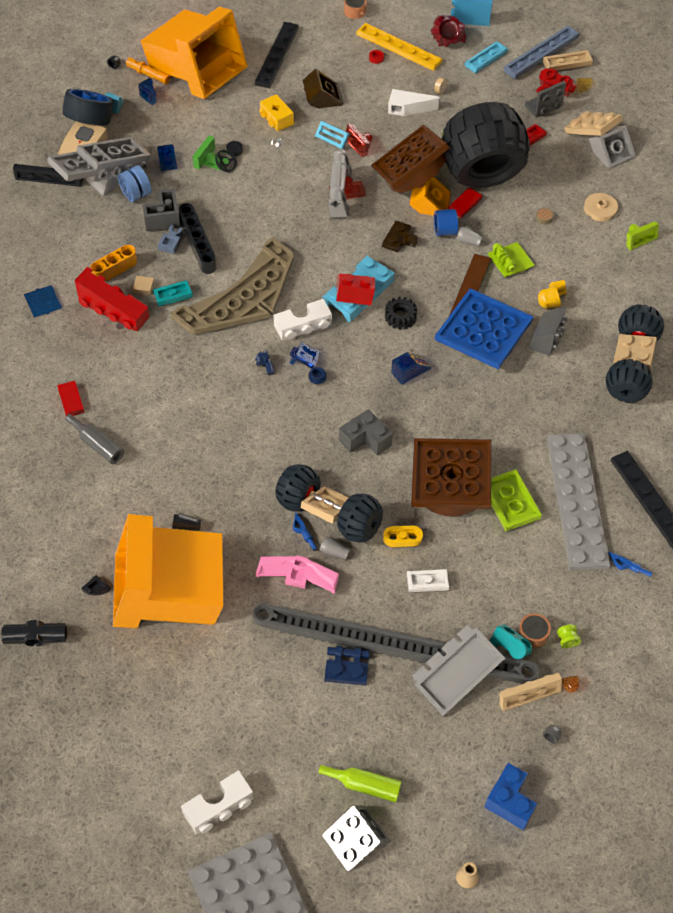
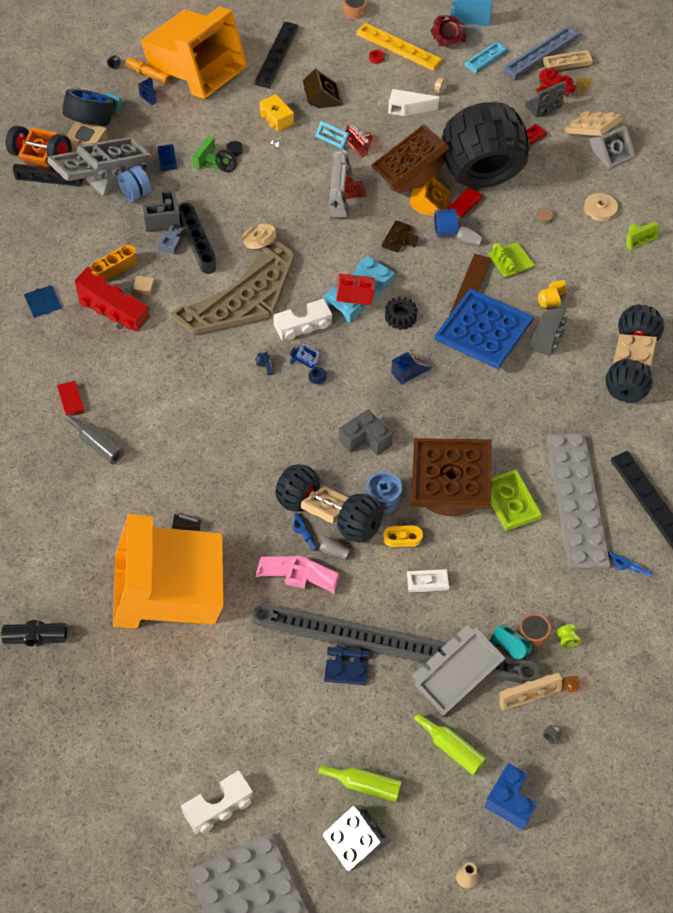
(36, 145): none -> brick
(95, 587): black tile -> none
(172, 293): teal plate -> none
(259, 236): none -> tan tile
(386, 489): none -> medium blue wheel
(453, 745): none -> lime piece

